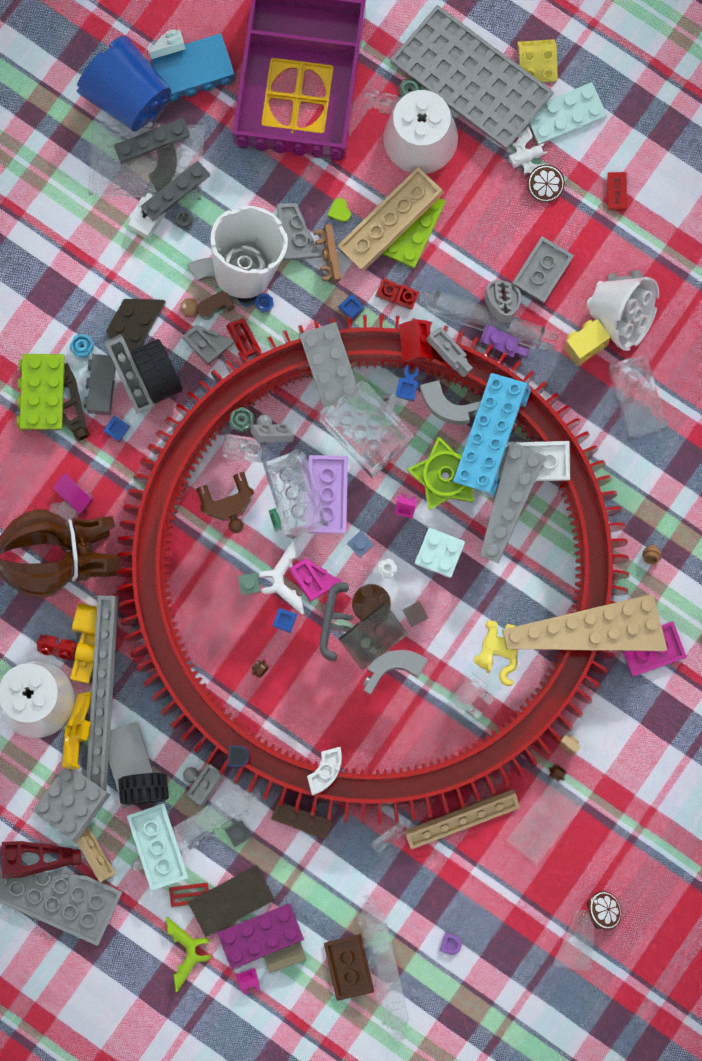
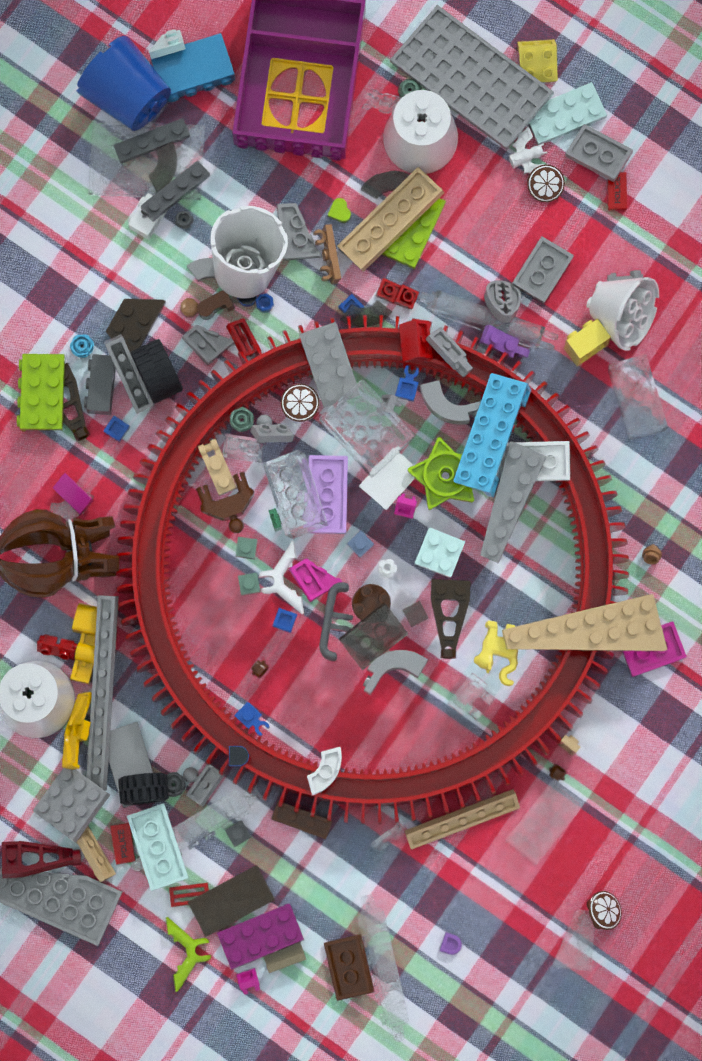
(122, 843): none -> red tile
(179, 781): none -> dark grey plate
(217, 468): none -> tan plate
(246, 548): none -> sand green plate
(250, 716): none -> blue plate
(300, 402): none -> dish
(372, 312): none -> clear smoke tile
(383, 183): none -> clear smoke tile
(389, 481): none -> white sticker
(453, 591): none -> dark brown plate
(599, 153): none -> light grey plate

